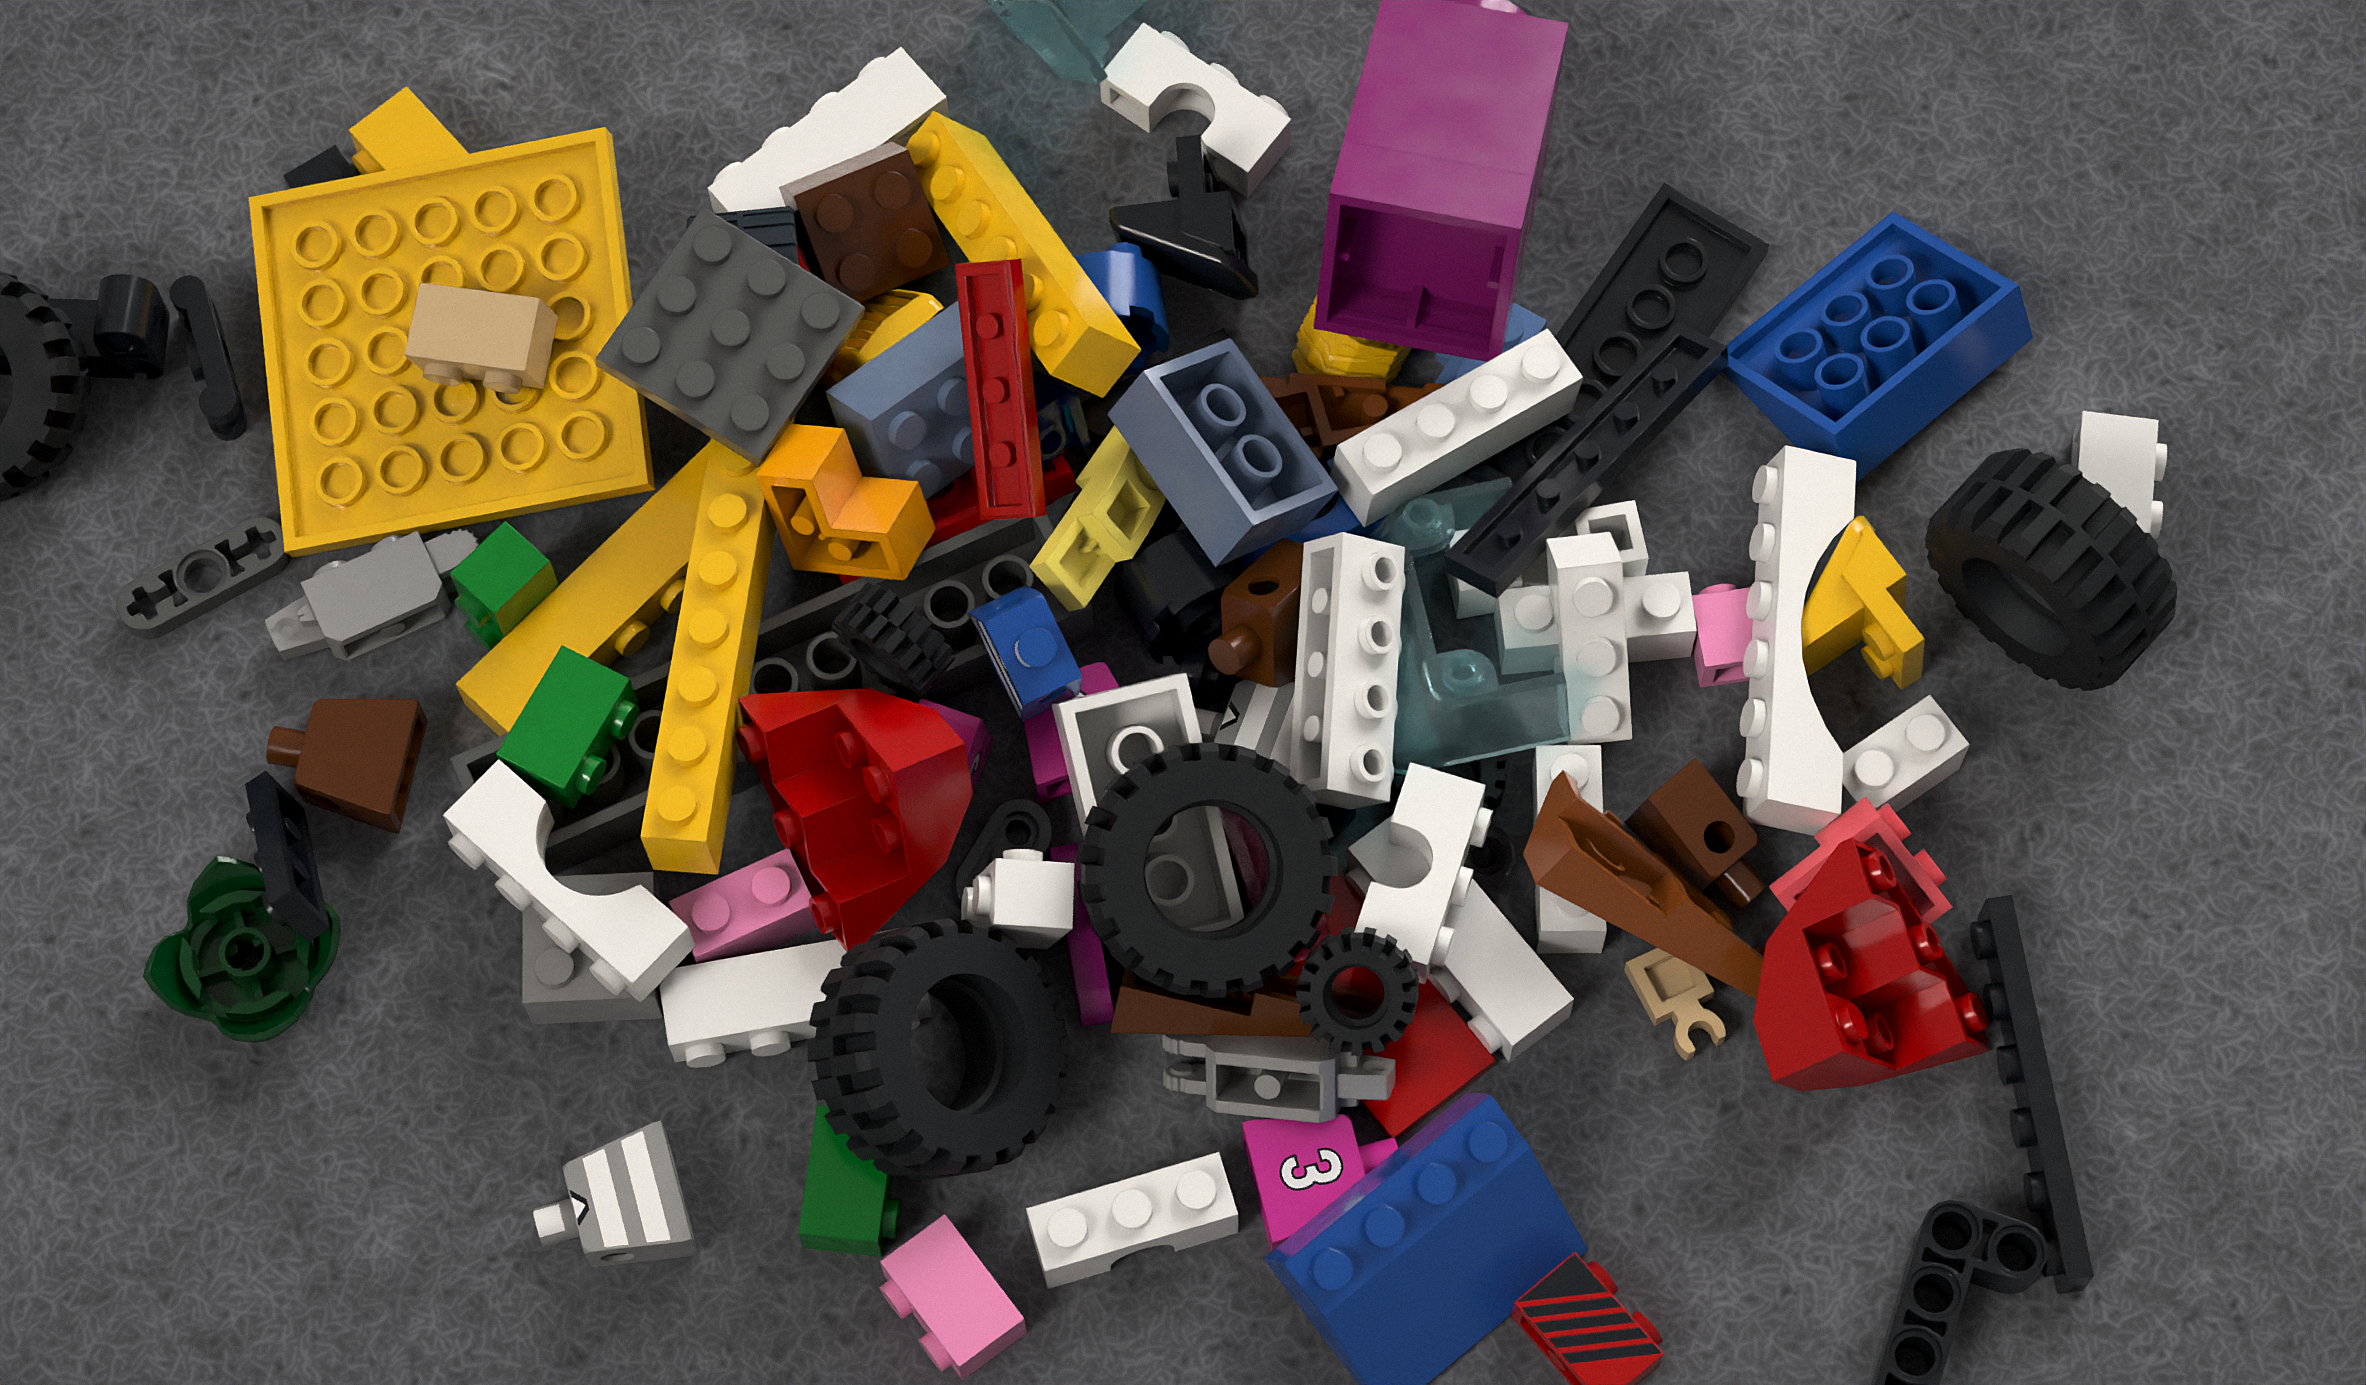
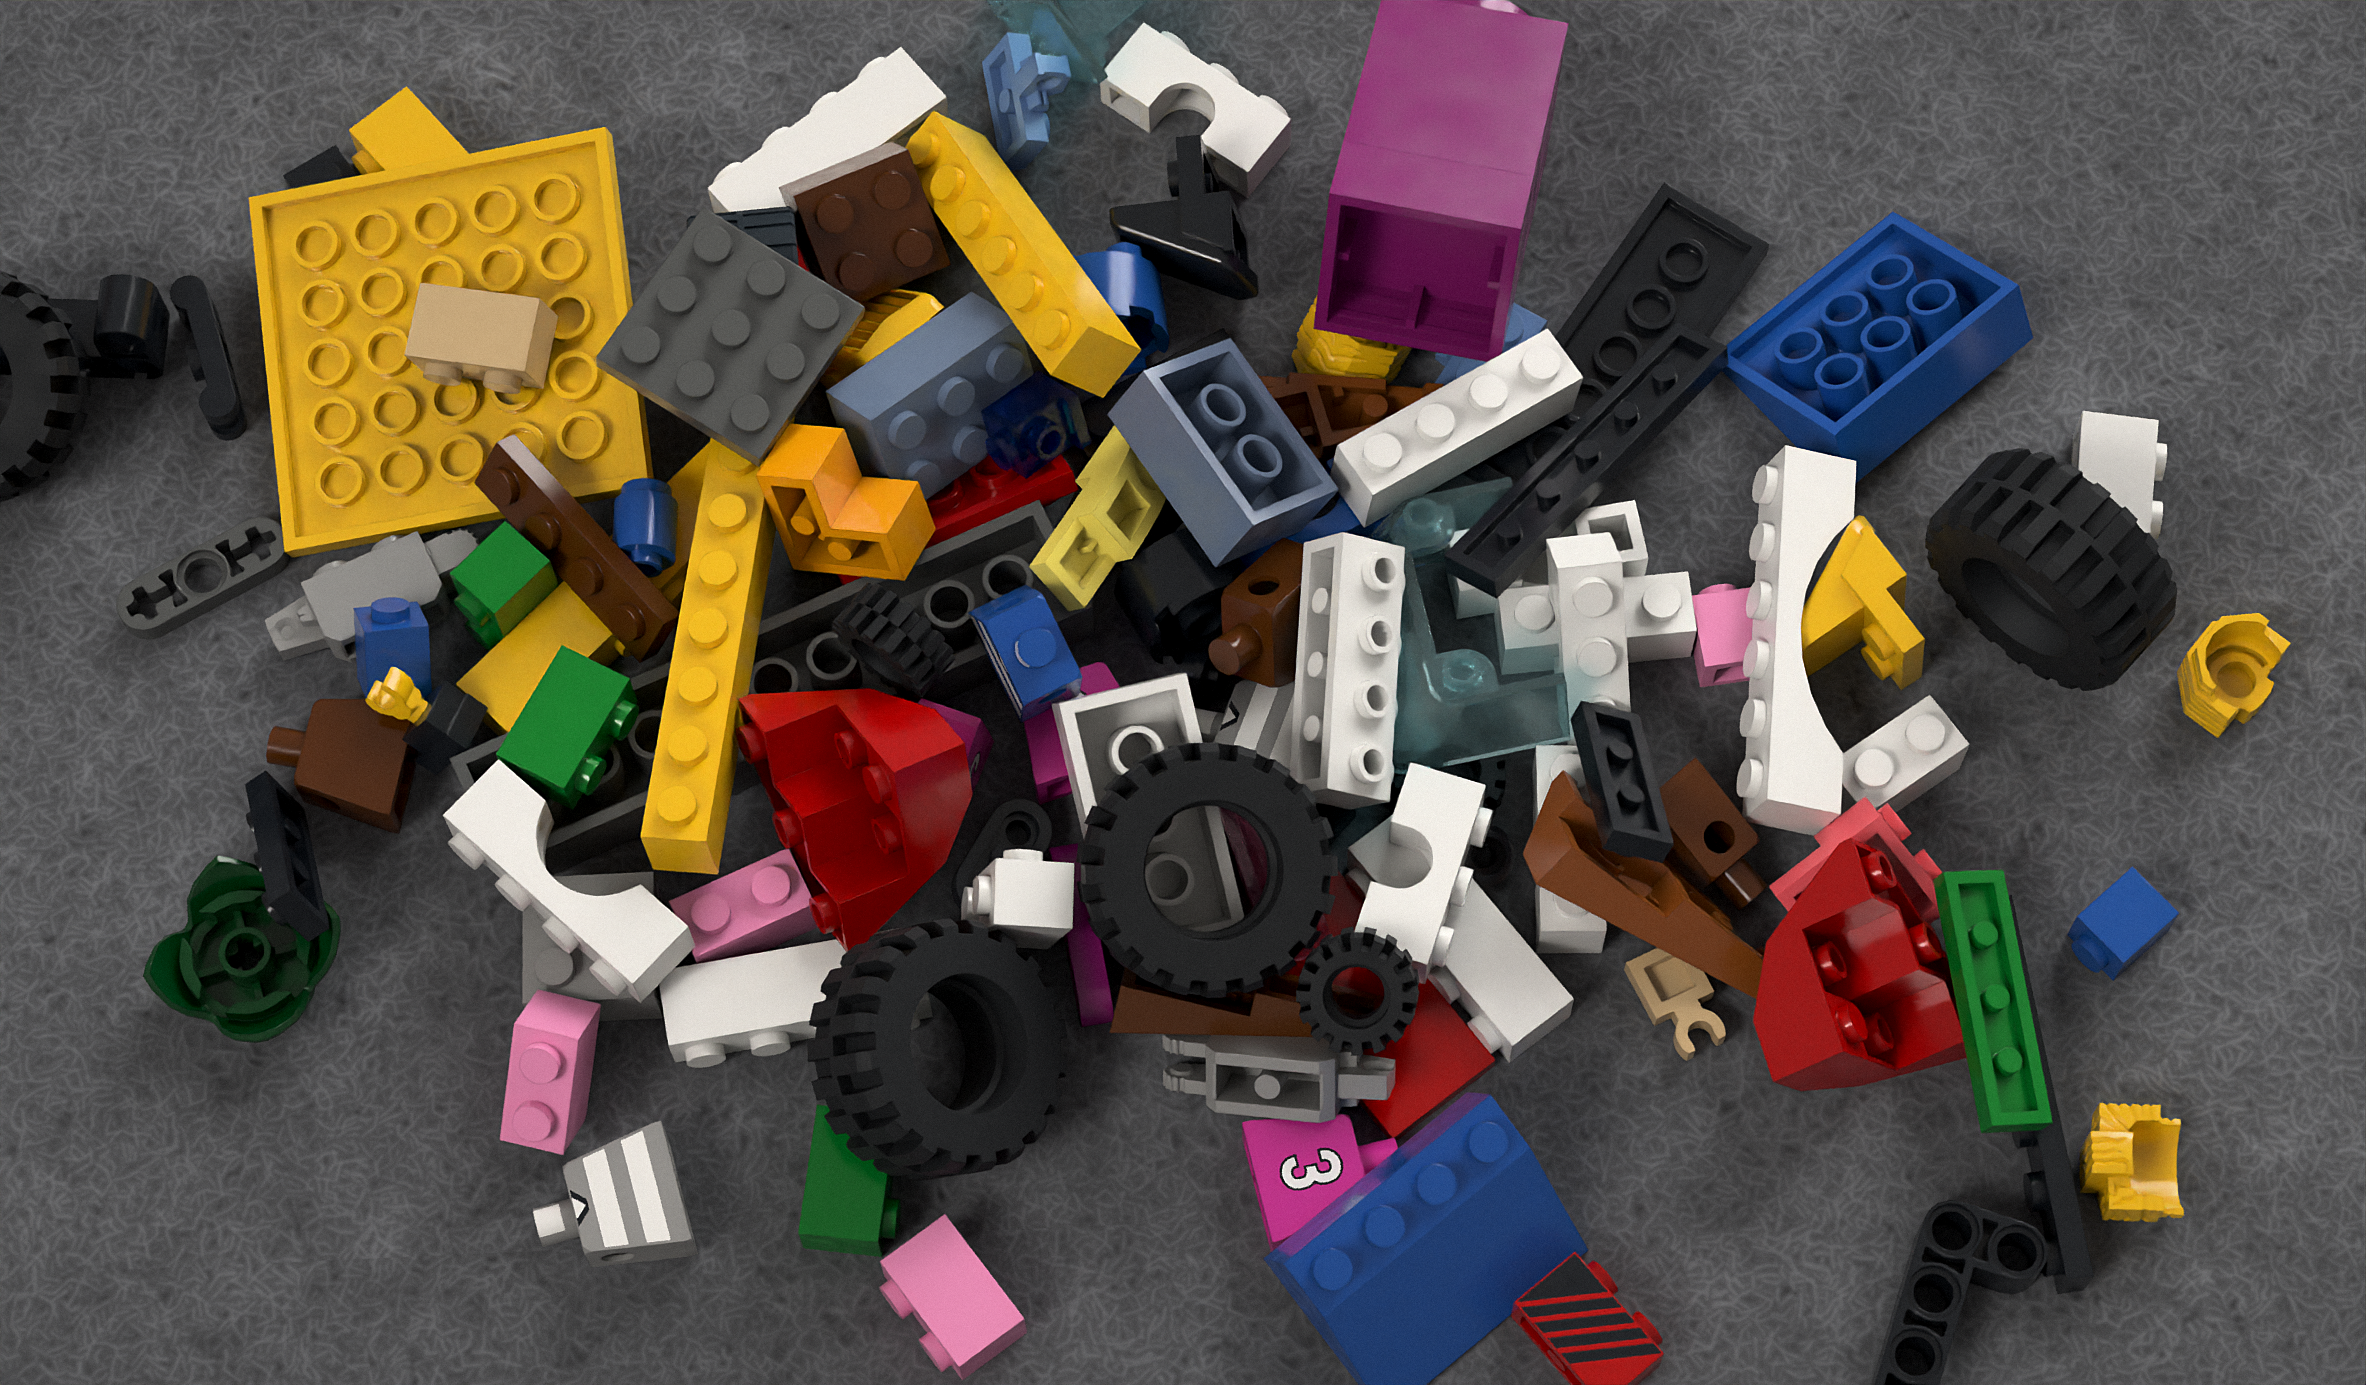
(389, 636): none -> blue brick
(439, 723): none -> black piece
(550, 1071): none -> bright pink brick
(577, 548): none -> reddish brown plate
(646, 524): none -> blue brick
(1000, 389): red tile -> none
(1019, 94): none -> medium blue hinge
(1162, 1207): white arch -> none
(1621, 782): none -> black plate
(1992, 1001): none -> green plate
(2121, 925): none -> blue brick
(2132, 1163): none -> yellow hair
(2229, 671): none -> yellow hair

